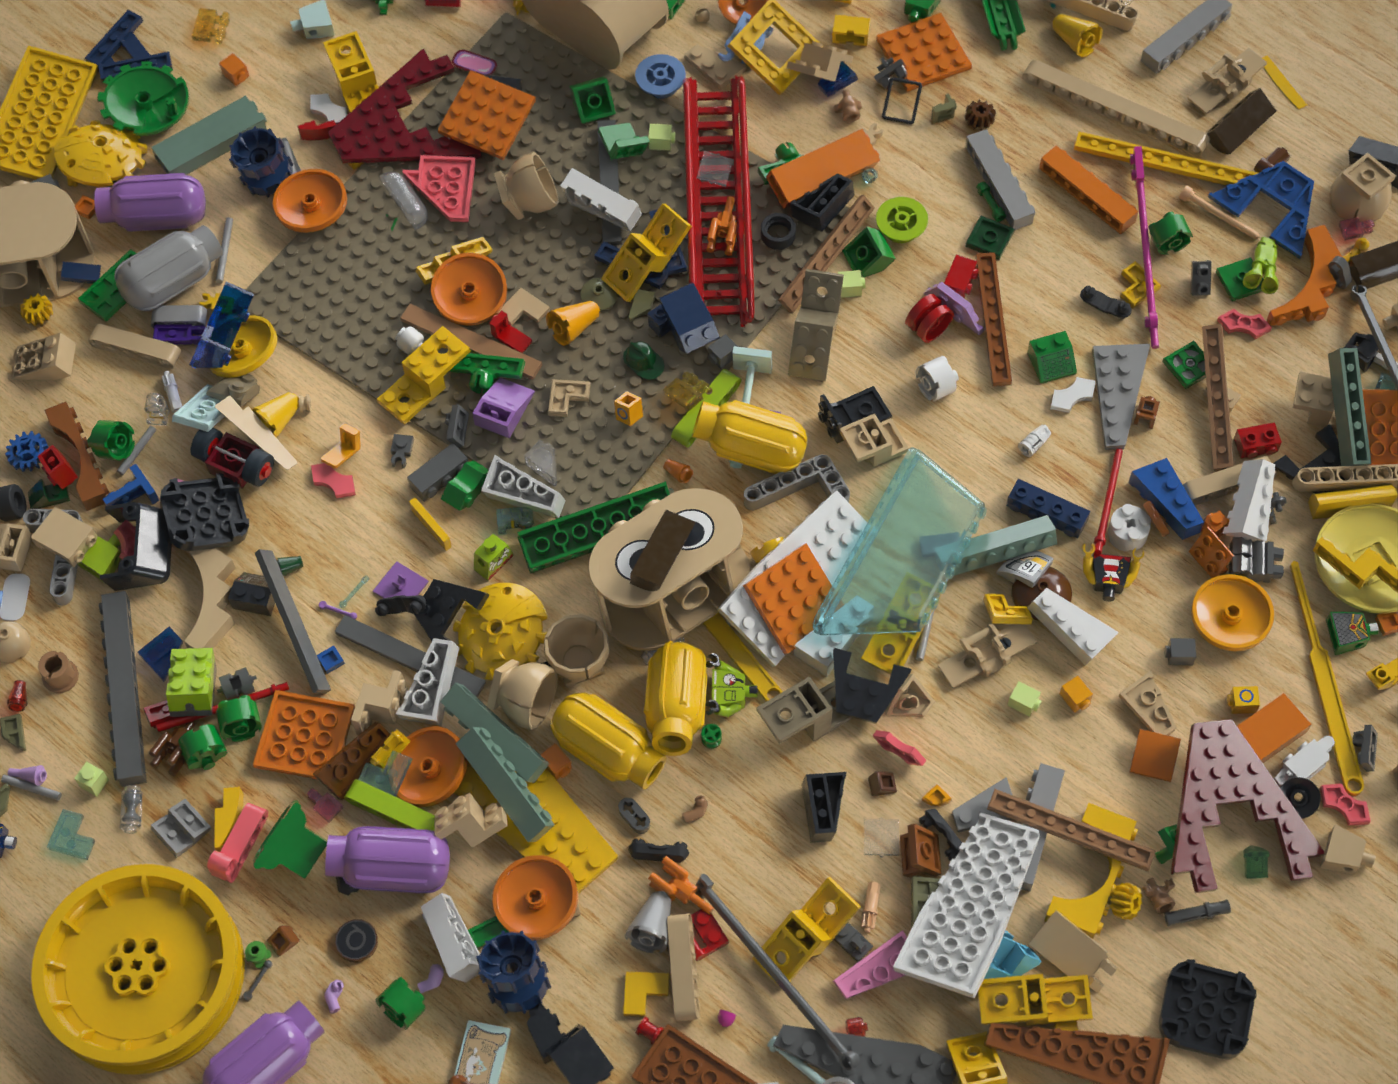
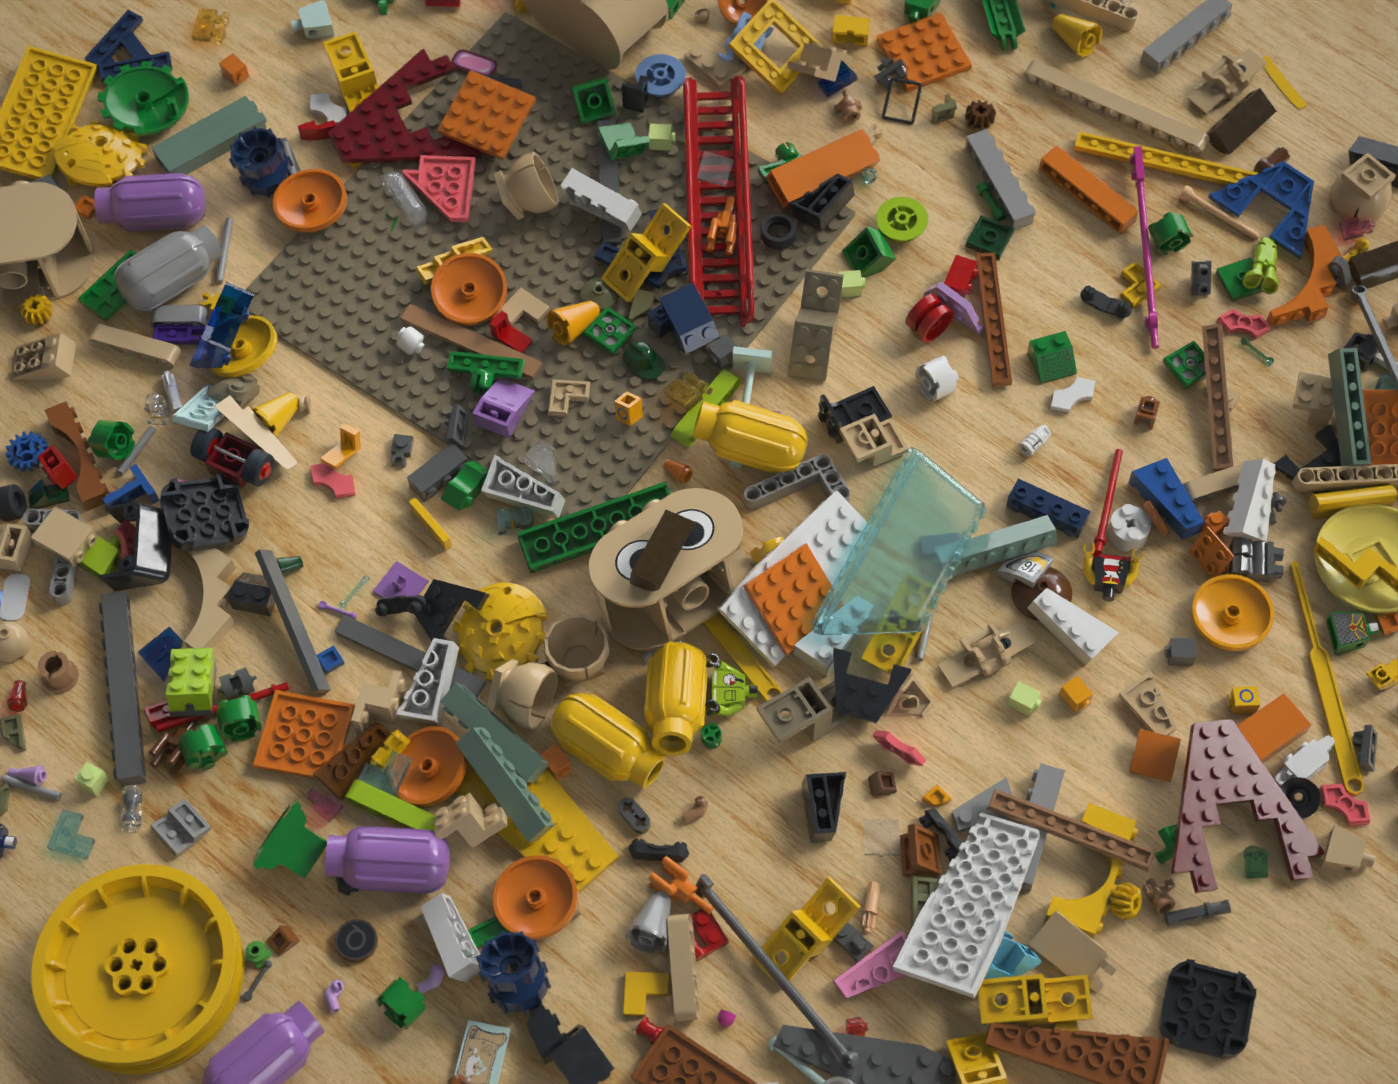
(80, 272): dark blue tile -> none
(227, 816): yellow slope -> none
(239, 843): coral beam -> none
(423, 375): yellow bracket -> none
(493, 554): lime torso -> none
(610, 330): none -> green piece
(637, 96): none -> black panel
(828, 250): medium nougat plate -> none
(1003, 614): yellow tile -> none
(1118, 383): light grey wing -> none
(1257, 440): red brick -> none
(1269, 360): none -> clear green hinge

